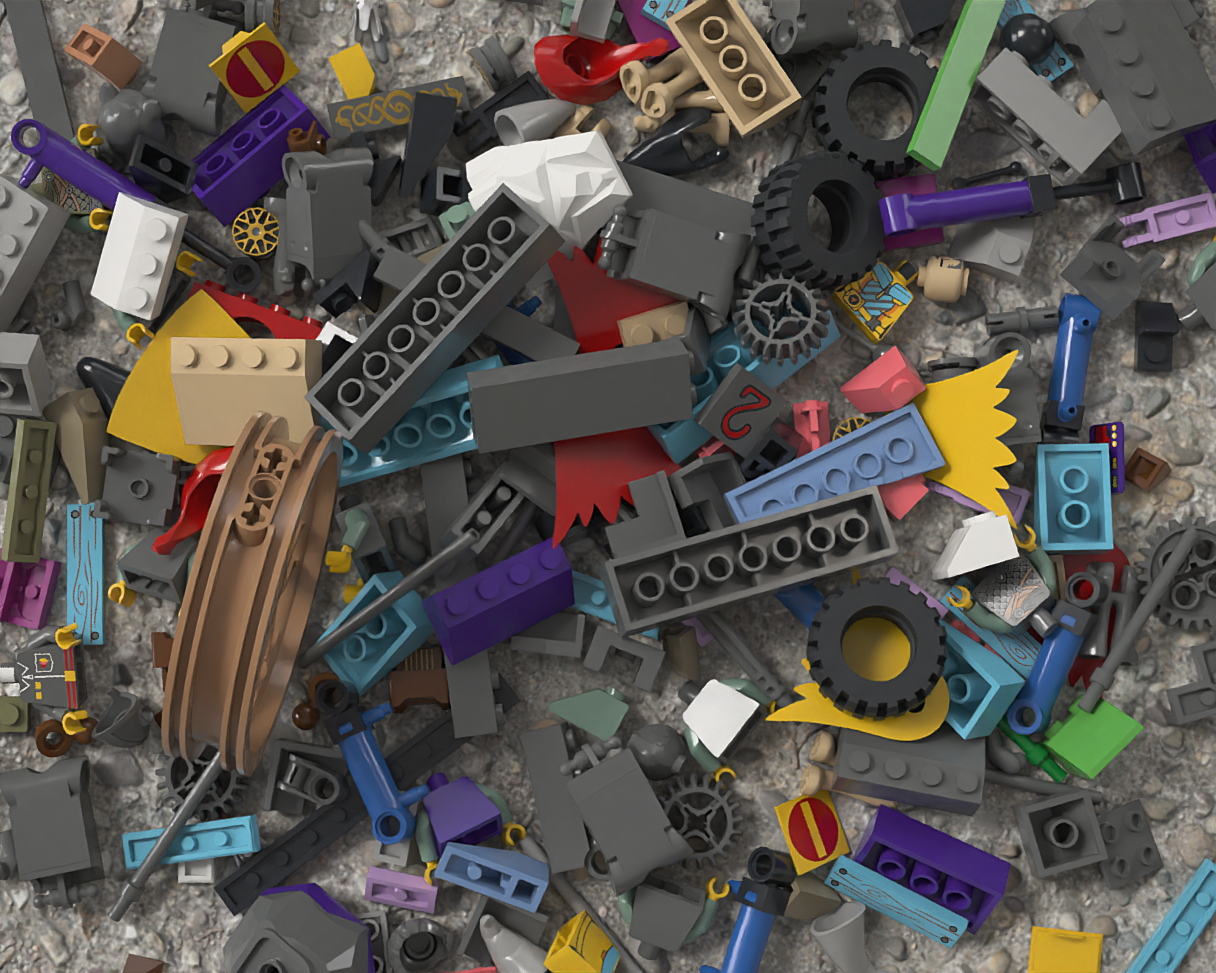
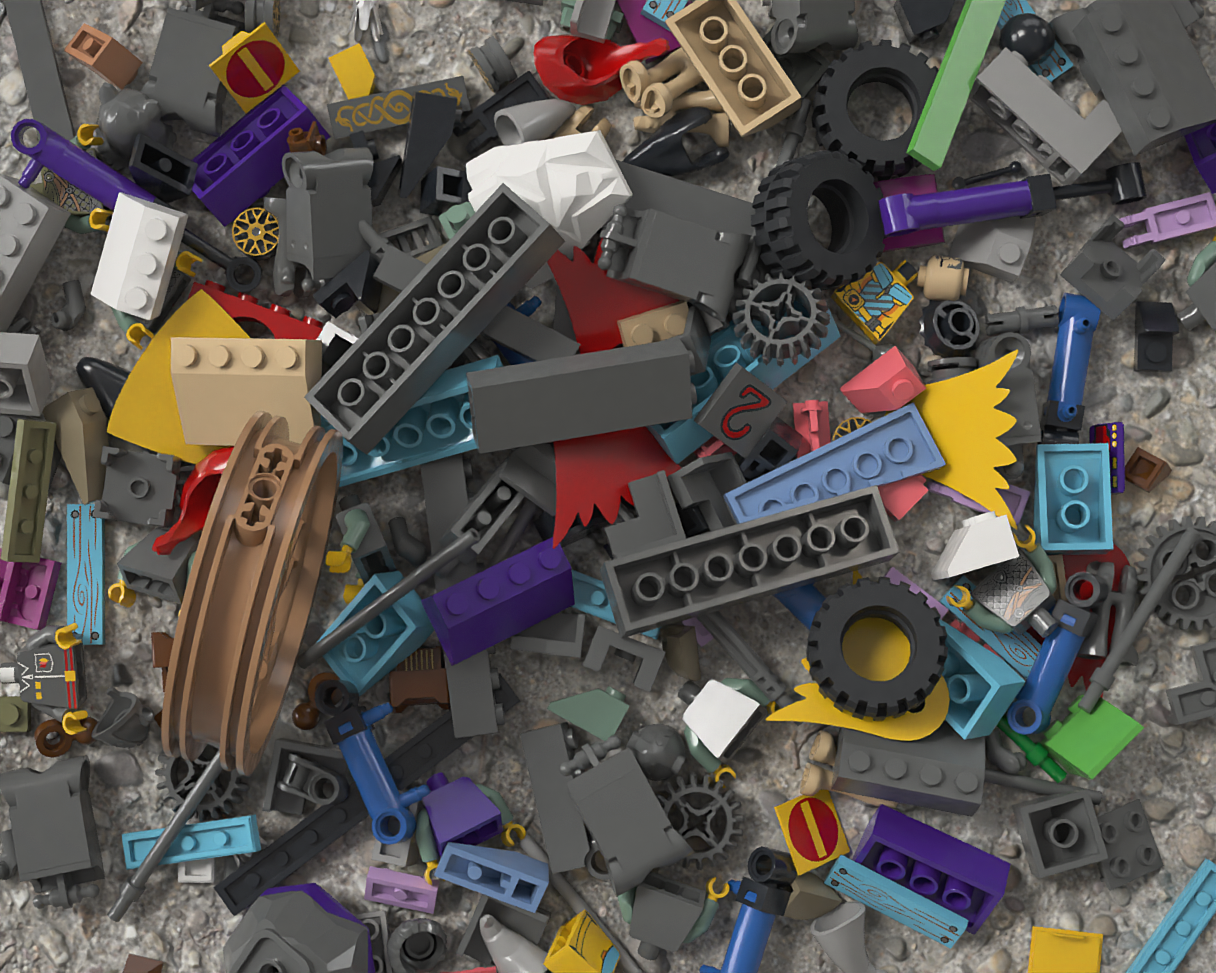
(949, 328): none -> black piece

